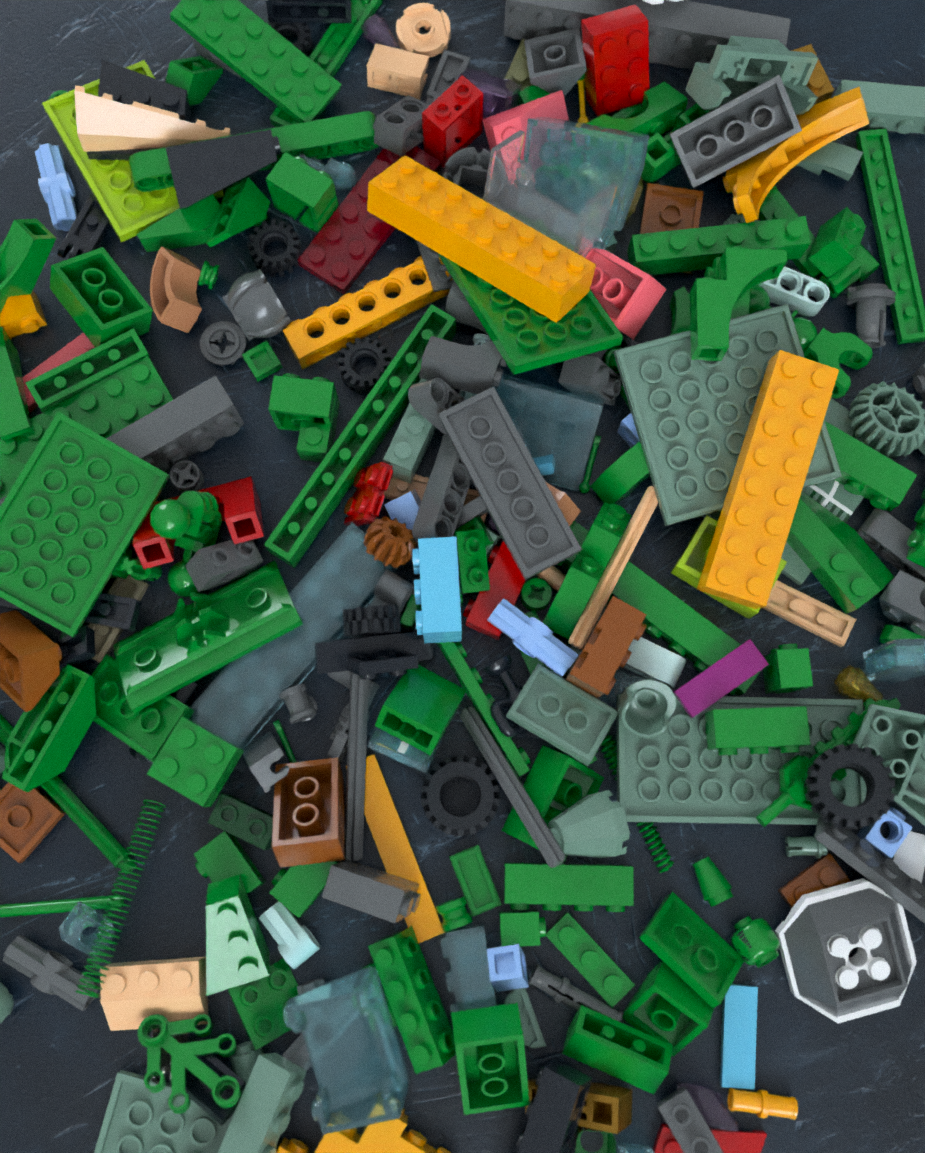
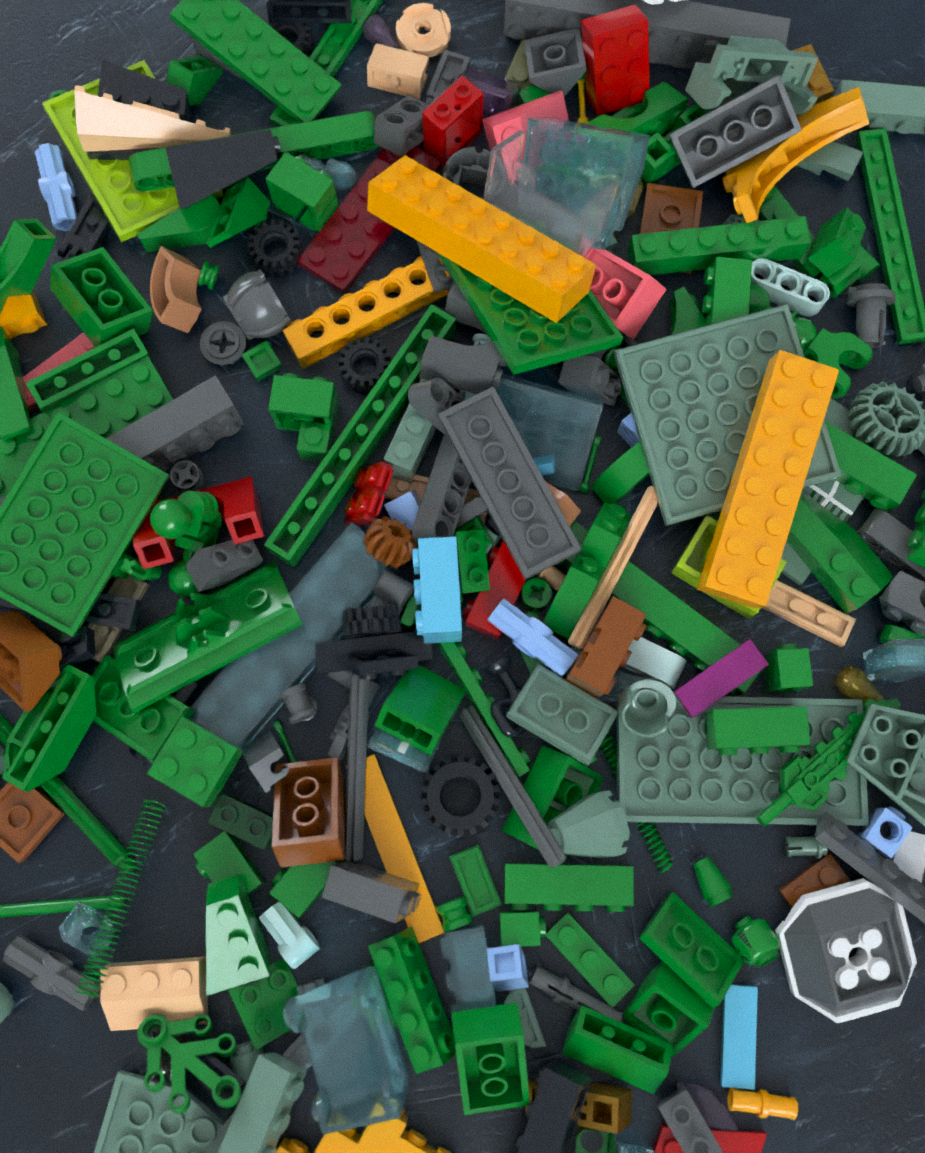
(714, 298): green arch -> none
(870, 768): black tyre -> none

